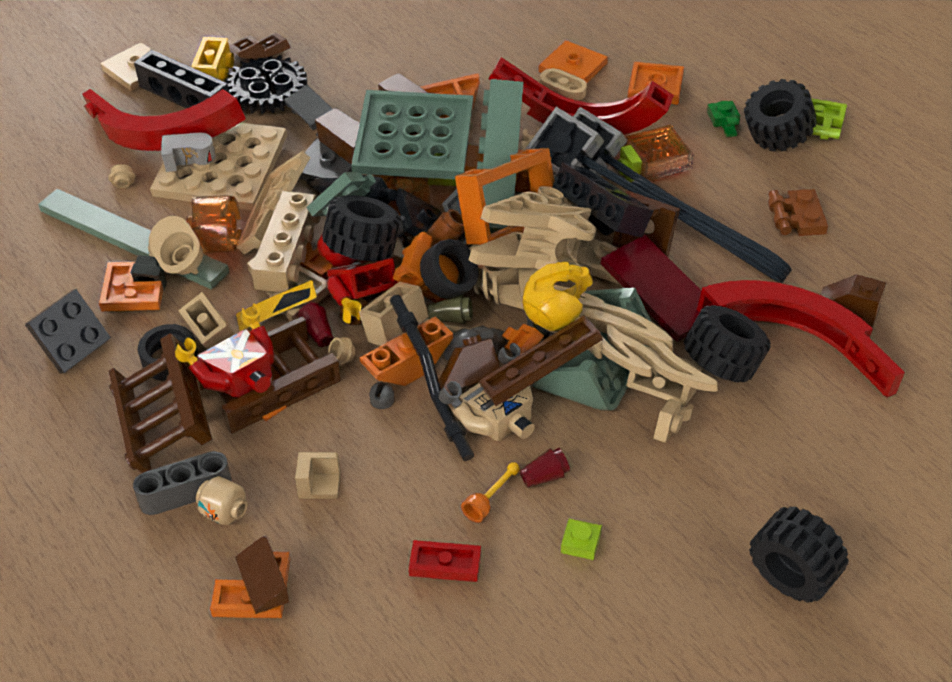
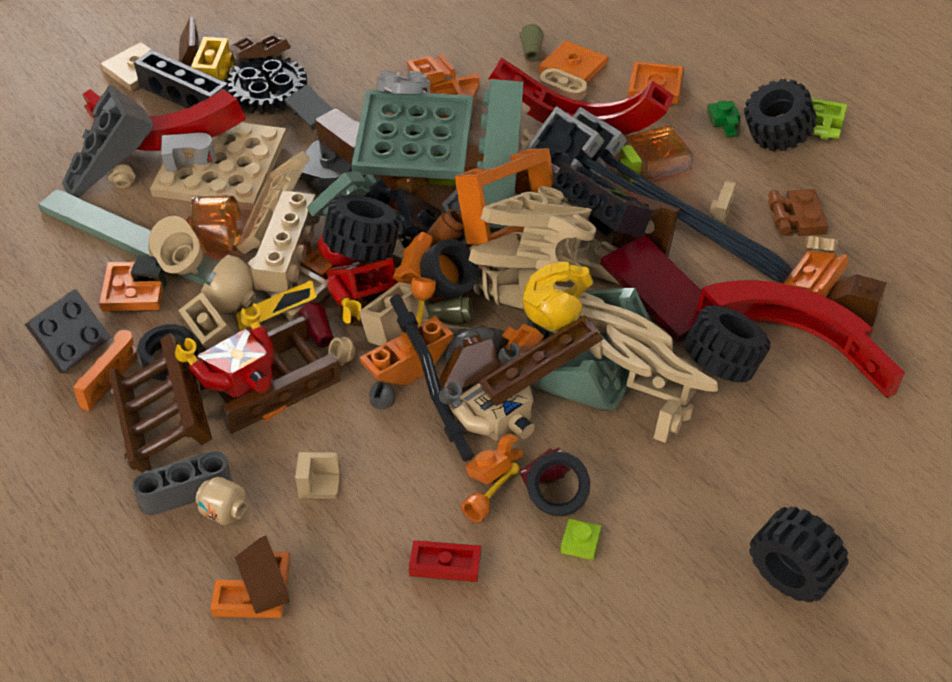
(96, 381): none -> orange plate
(114, 135): none -> dark grey wedge
(188, 43): none -> reddish brown slope
(230, 286): none -> tan cylinder
(403, 84): none -> light grey plate
(422, 289): none -> orange hinge
(434, 69): none -> orange plate
(492, 464): none -> orange plate
(531, 40): none -> olive cone
(540, 466): none -> black tyre
(721, 208): none -> tan plate
(818, 272): none -> orange plate
(821, 244): none -> tan plate

